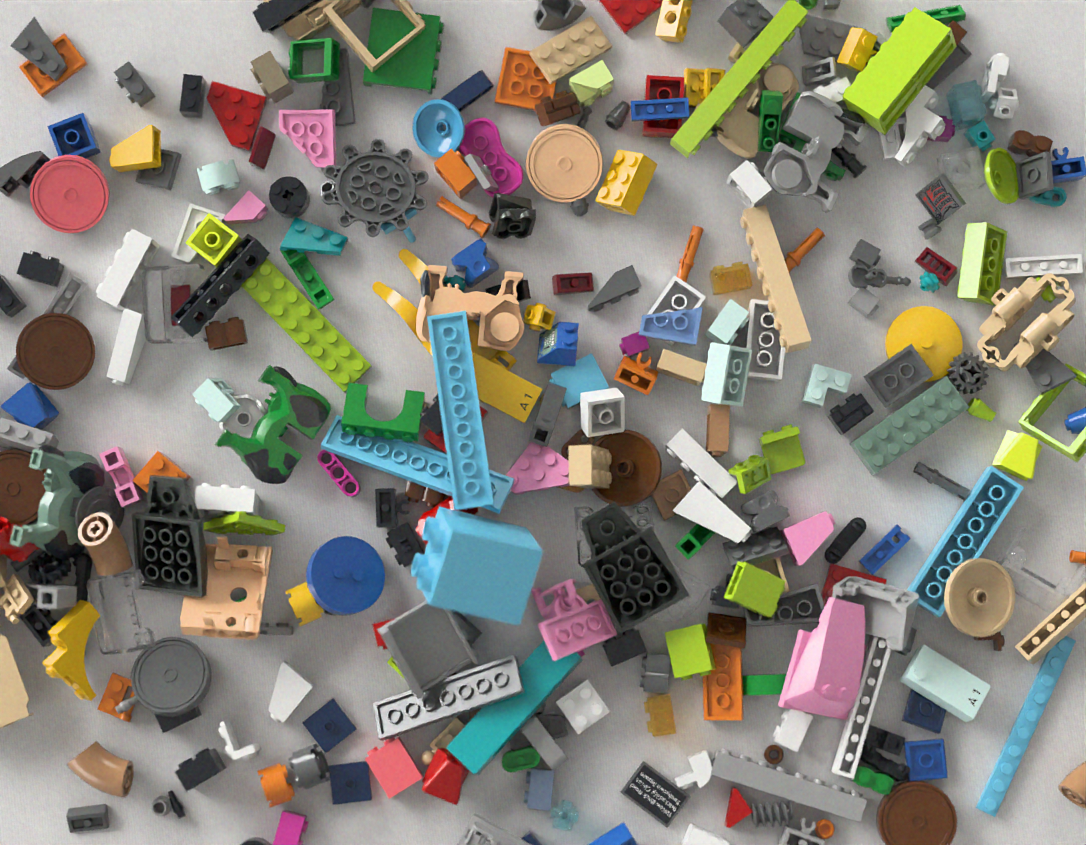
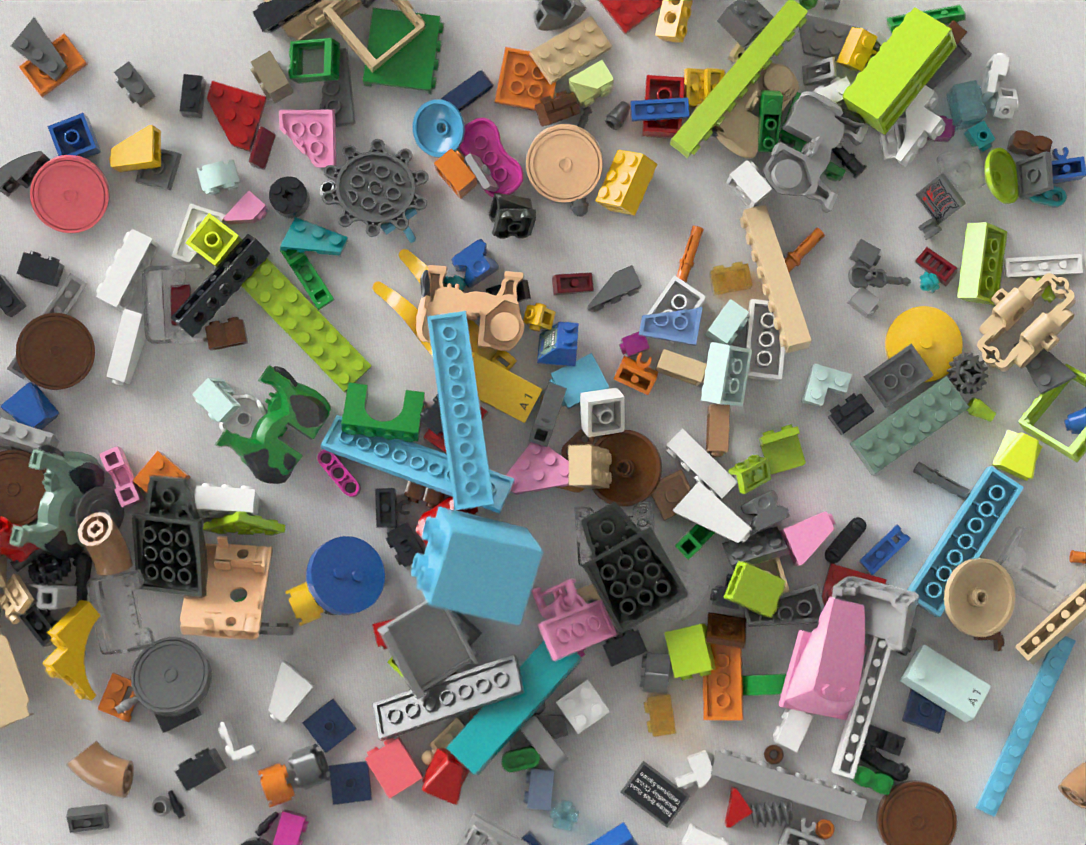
(265, 825): none -> black piece
(470, 221): orange pin -> none
(926, 759): blue plate -> none

